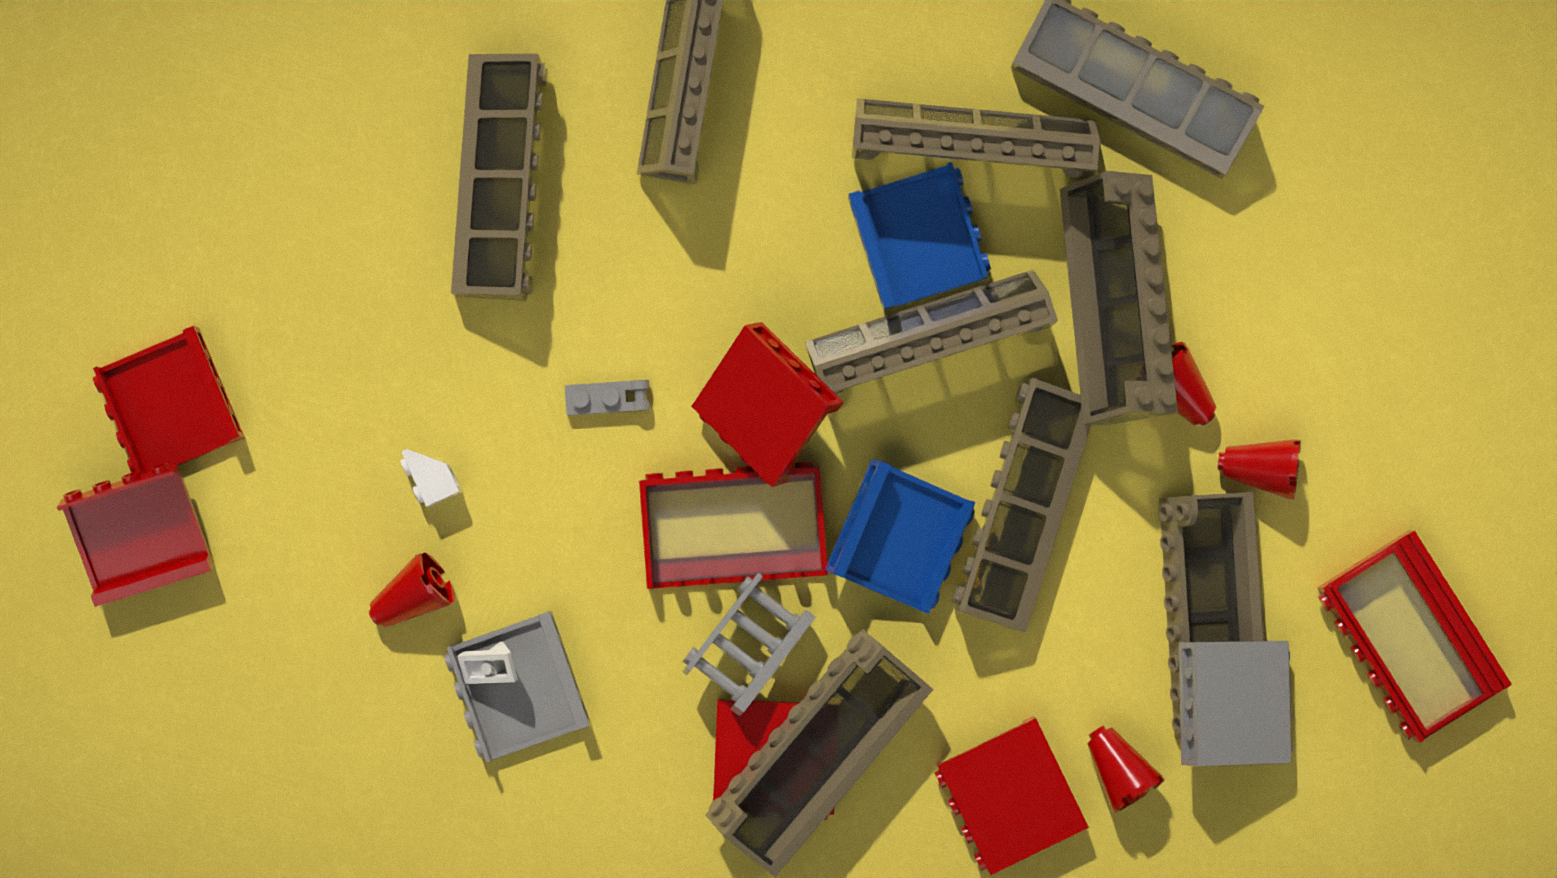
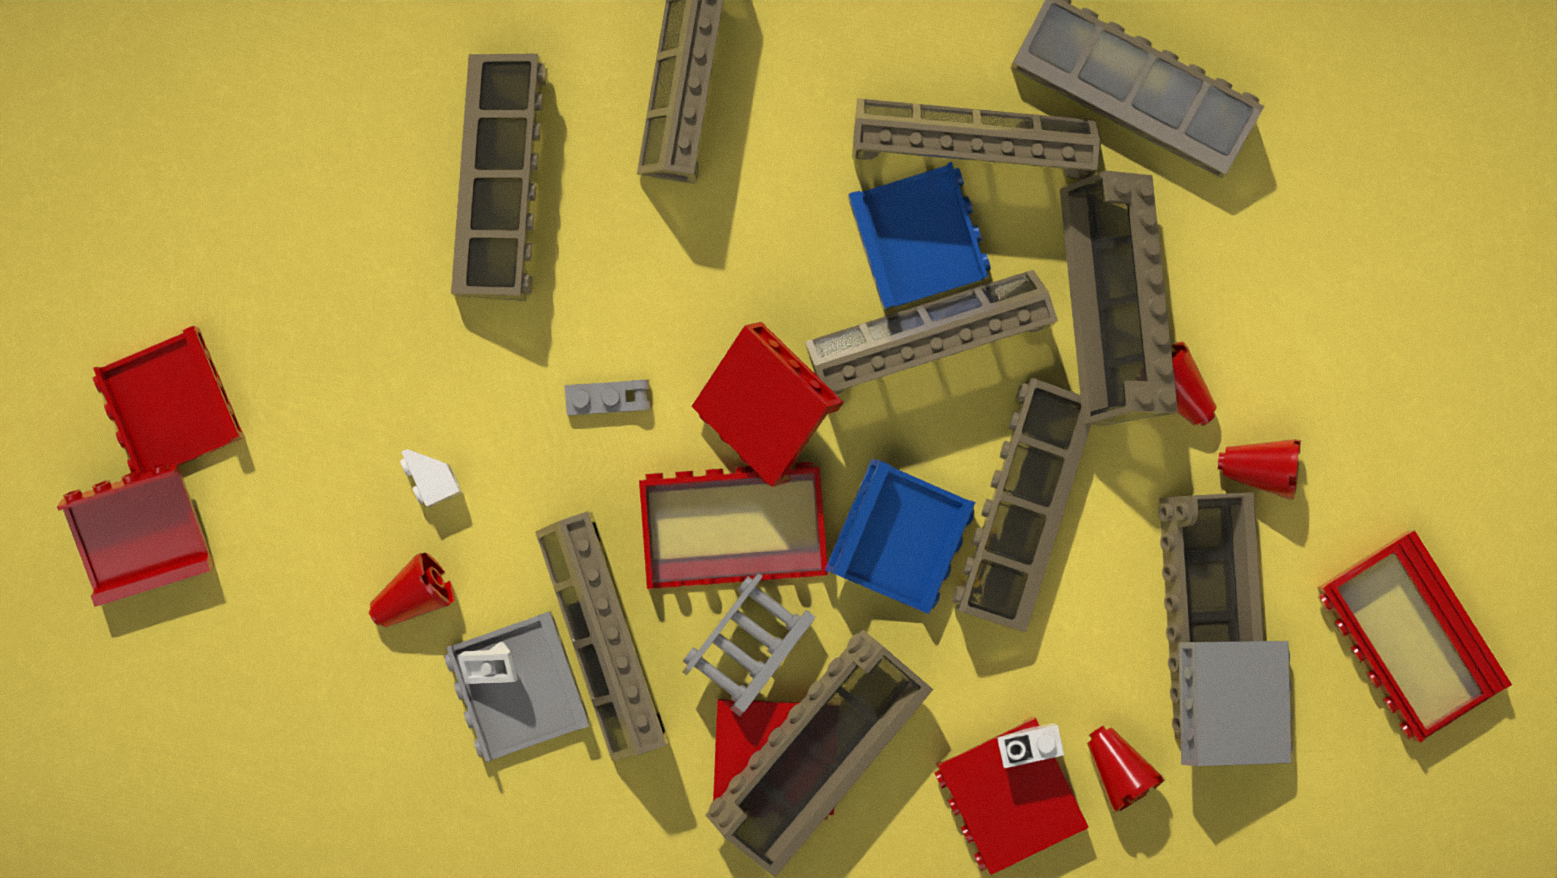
(601, 637): none -> dark tan window
(1030, 745): none -> white slope

